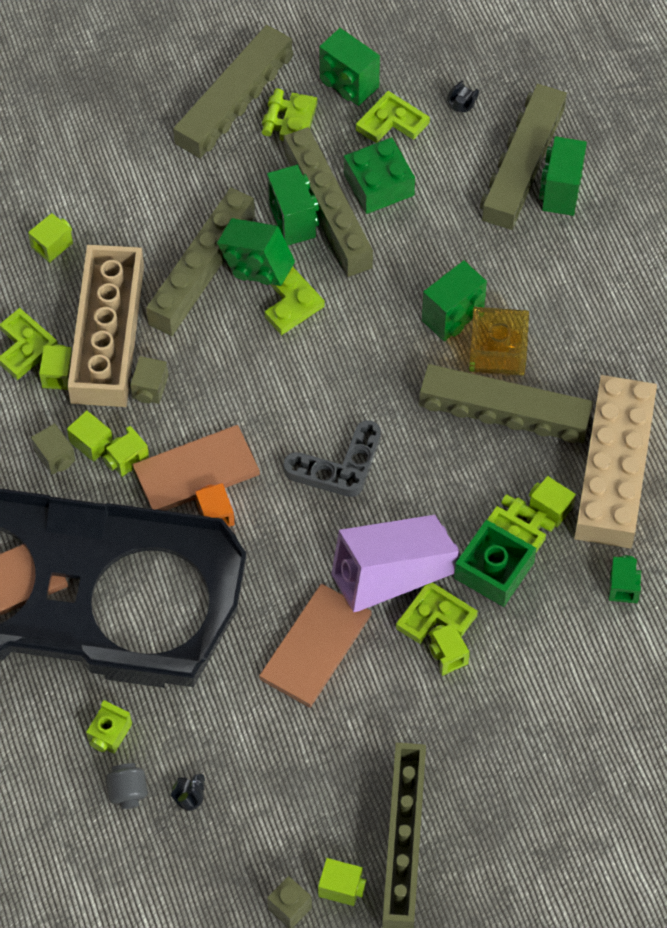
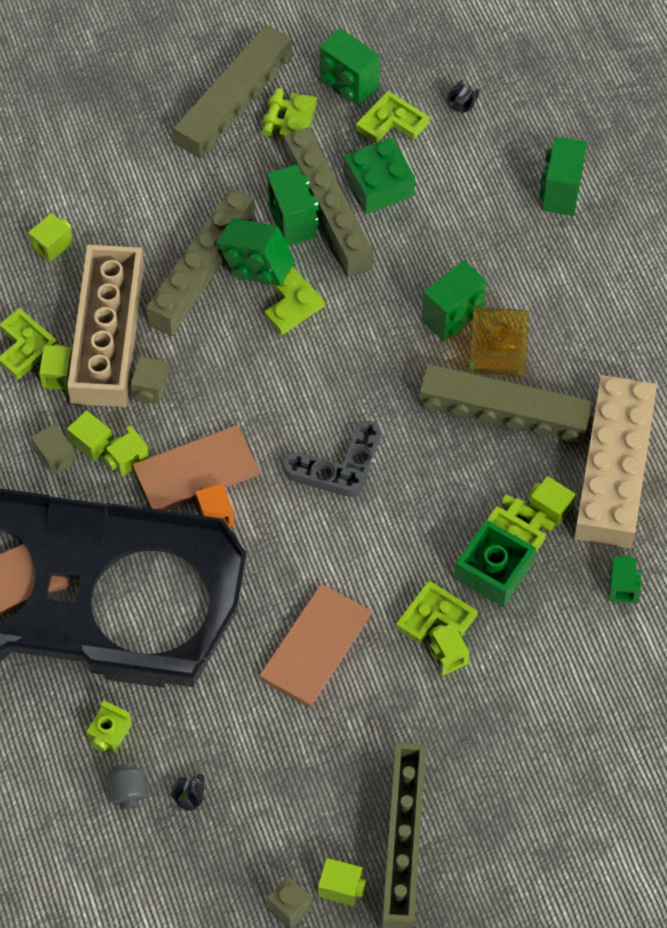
(391, 559): lavender slope -> none
(523, 157): olive brick -> none

